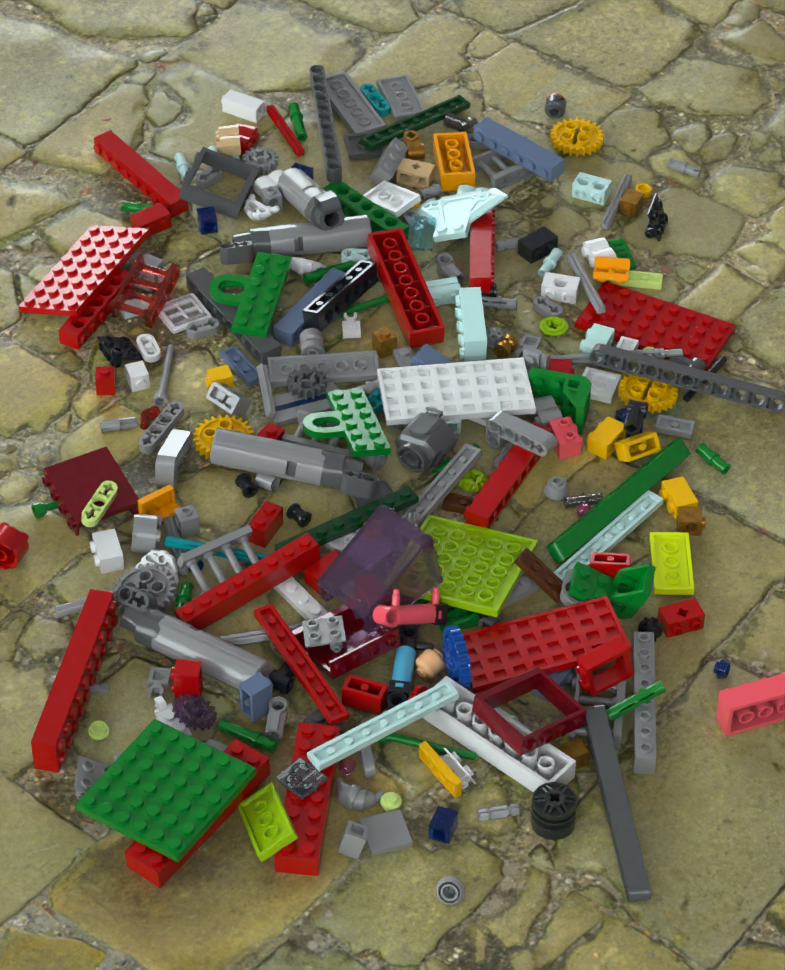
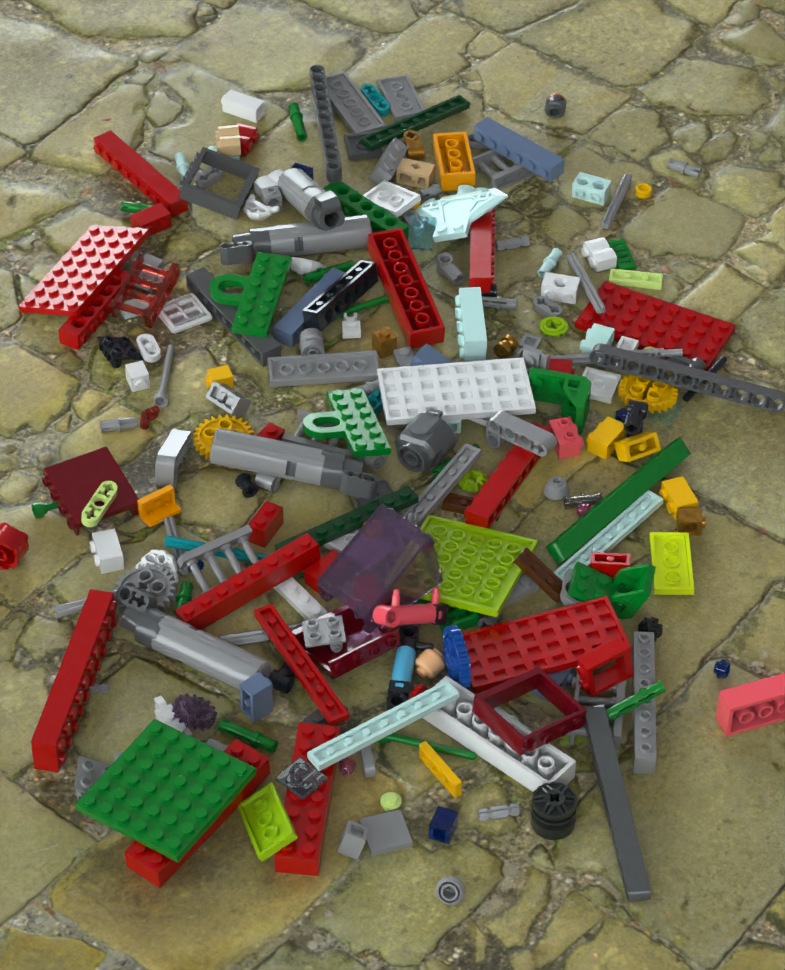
(98, 730): yellowish green plate -> none
(105, 380): red slope -> none
(145, 533): light grey brick -> none
(148, 441): light grey beam -> none
(158, 680): light grey plate -> none
(187, 521): light grey brick -> none
(187, 678): red brick -> none
(203, 328): light grey beam -> none
(207, 220): clear blue brick -> none
(240, 365): sand blue tile -> none
(261, 158): light grey gear -> none
(266, 390): light grey axle -> none
(276, 718): light grey piece -> none
(285, 130): red axle -> none
(288, 405): light grey tile -> none
(298, 511): black bush -> none
(307, 382): dark grey gear -> none
(355, 255): light aqua beam -> none
(355, 797): light grey piece -> none
(364, 694): red brick -> none
(444, 290): light aqua brick -> none
(459, 123): clear smoke piece -> none
(463, 773): white hinge -> none
(494, 336): light grey wheel -> none
(502, 454): light grey axle -> none
(537, 244): black brick -> none
(545, 410): light grey brick -> none
(565, 134): yellow gear -> none
(577, 751): pearl gold brick -> none
(611, 269): light orange bracket -> none
(631, 203): pearl gold brick -> none
(657, 218): black hinge -> none
(674, 426): light grey plate -> none
(681, 617): red brick -> none
(712, 458): green pin -> none

